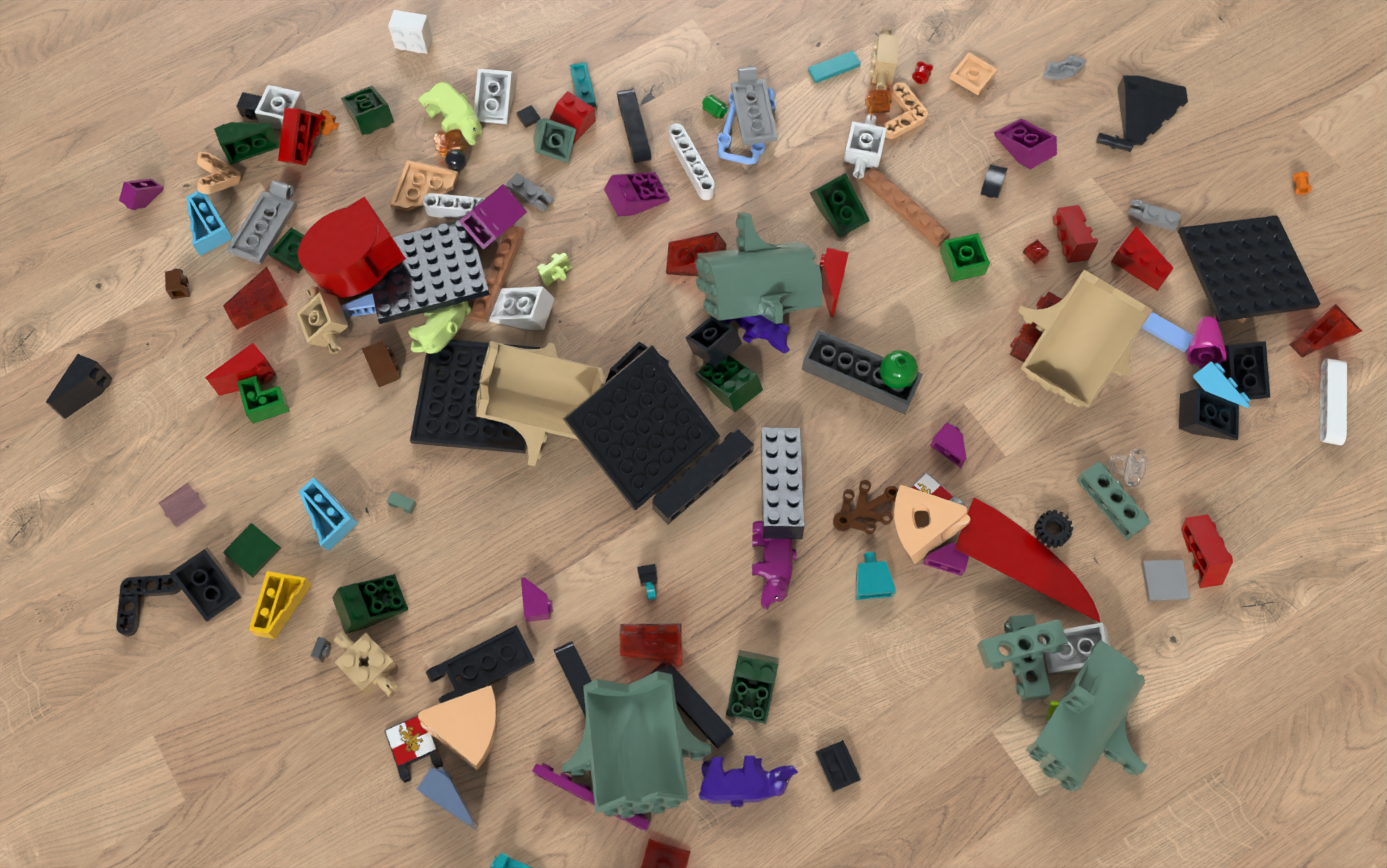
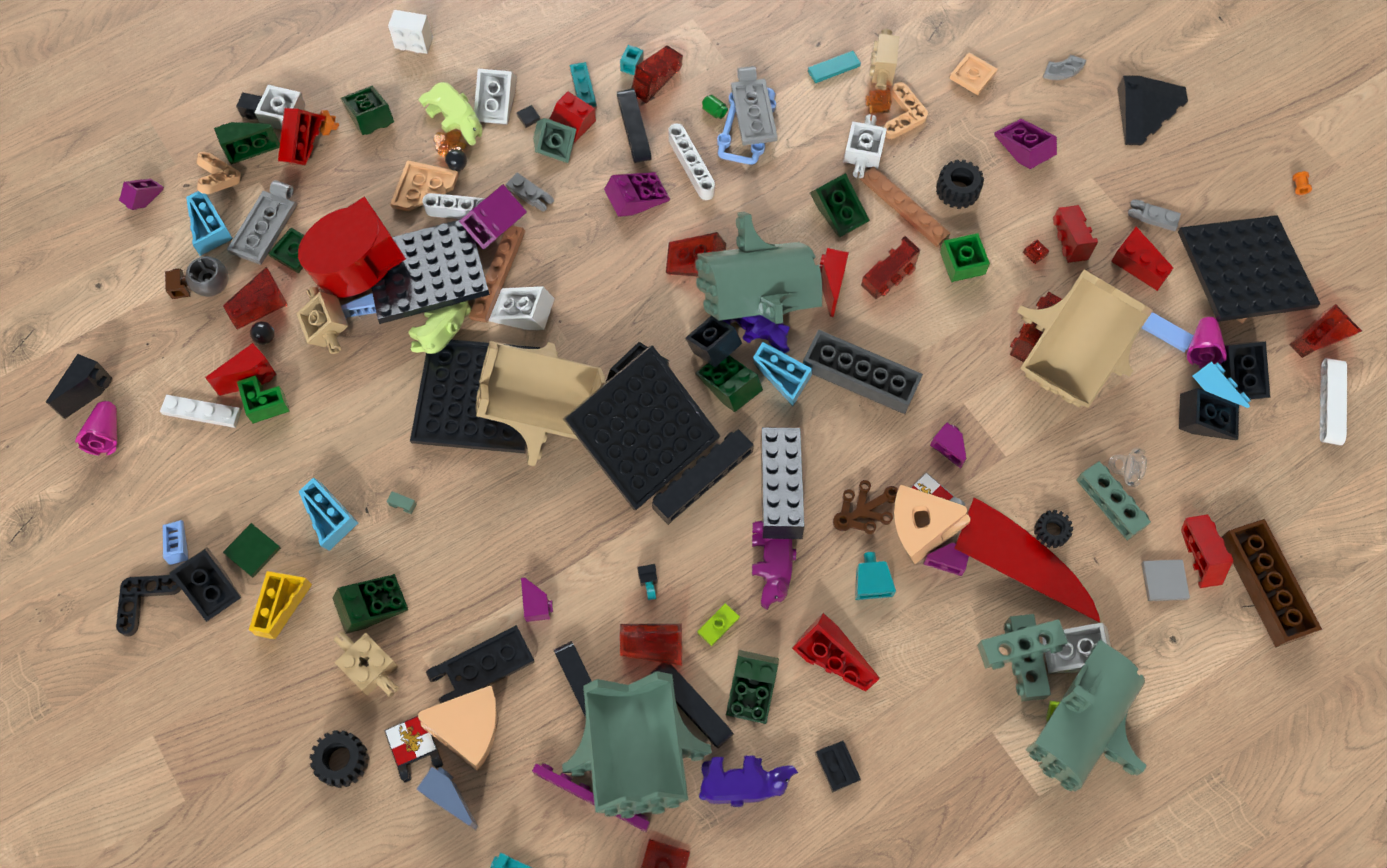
(99, 430): none -> dark pink cone
(179, 553): none -> light blue slope
(182, 505): piece -> none
(200, 411): none -> white plate
(206, 276): none -> flat silver wheel
(262, 333): none -> black piece
(321, 649): dark grey plate -> none
(323, 752): none -> black tyre
(381, 364): reddish brown brick -> none
(555, 269): yellowish green hips -> none
(630, 59): none -> teal brick
(656, 72): none -> clear red wedge
(718, 624): none -> lime plate
(782, 371): none -> medium azure wedge
(831, 649): none -> red wedge
(892, 269): none -> clear red wedge
(898, 369): green cylinder -> none
(922, 72): red brick -> none
(964, 173): none -> black tyre
(993, 181): black slope -> none
(1114, 142): black pin -> none
(1271, 583): none -> reddish brown brick

